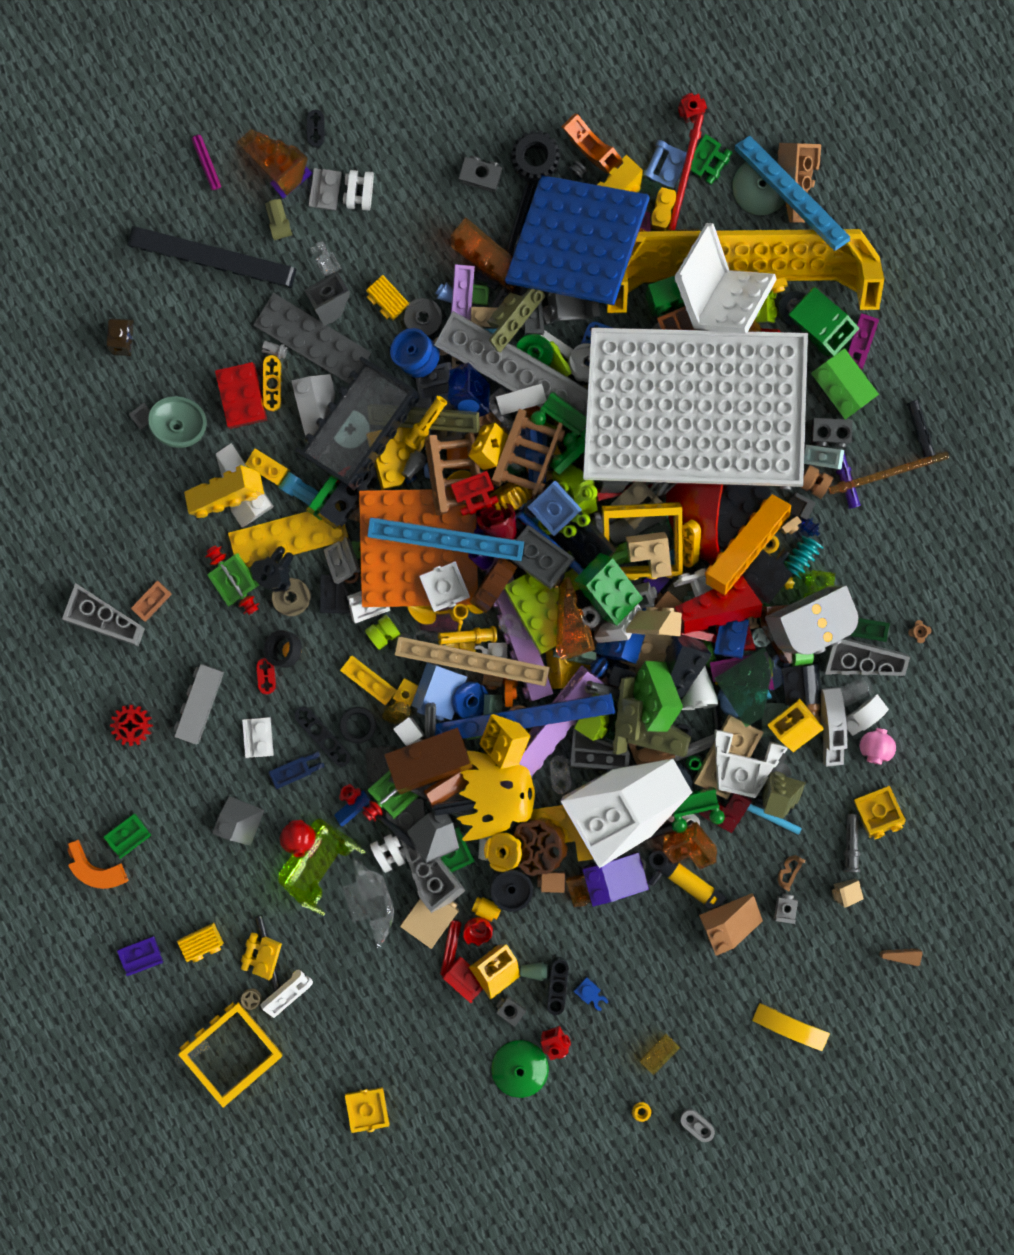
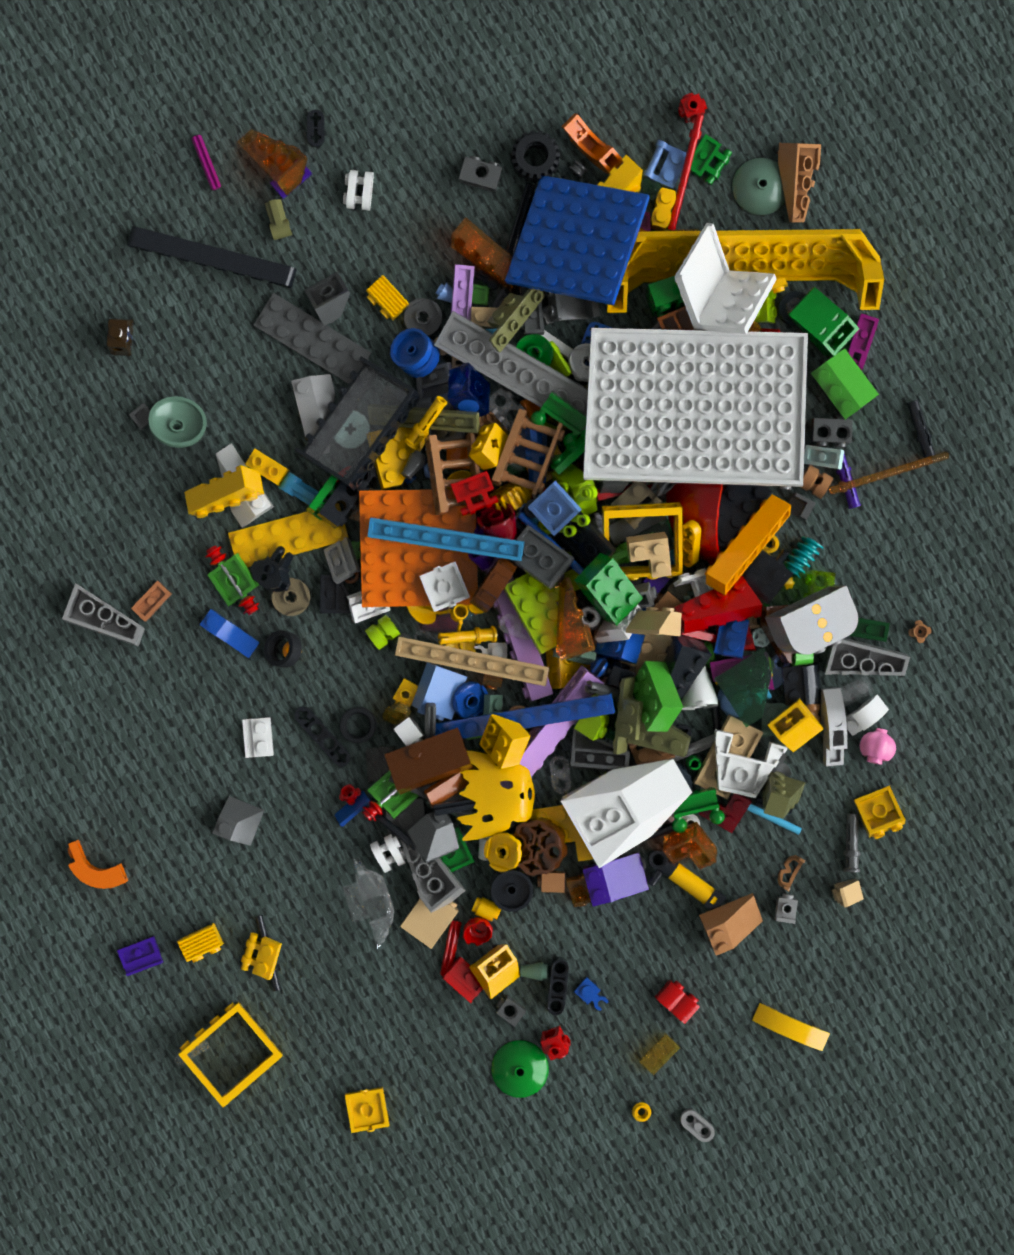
(127, 836): green plate -> none
(131, 734): red gear -> none
(199, 703): light grey brick -> none
(229, 633): none -> blue slope
(241, 395): red brick -> none
(248, 1000): dark tan wheel -> none
(261, 677): red beam -> none
(266, 377): yellow beam -> none
(274, 349): light grey pin -> none
(286, 993): white plate -> none
(294, 771): dark blue hinge -> none
(297, 838): red plant -> none
(303, 874): clear neon green windscreen -> none
(325, 189): light grey plate -> none
(326, 261): clear plate -> none
(368, 680): yellow plate -> none
(510, 691): orange plate -> none
(521, 399): white sticker -> none
(677, 1001): none -> red brick
(791, 526): tan plate -> none
(792, 193): dark azure plate -> none
(810, 527): clear blue wheel -> none
(906, 956): medium nougat slope -> none

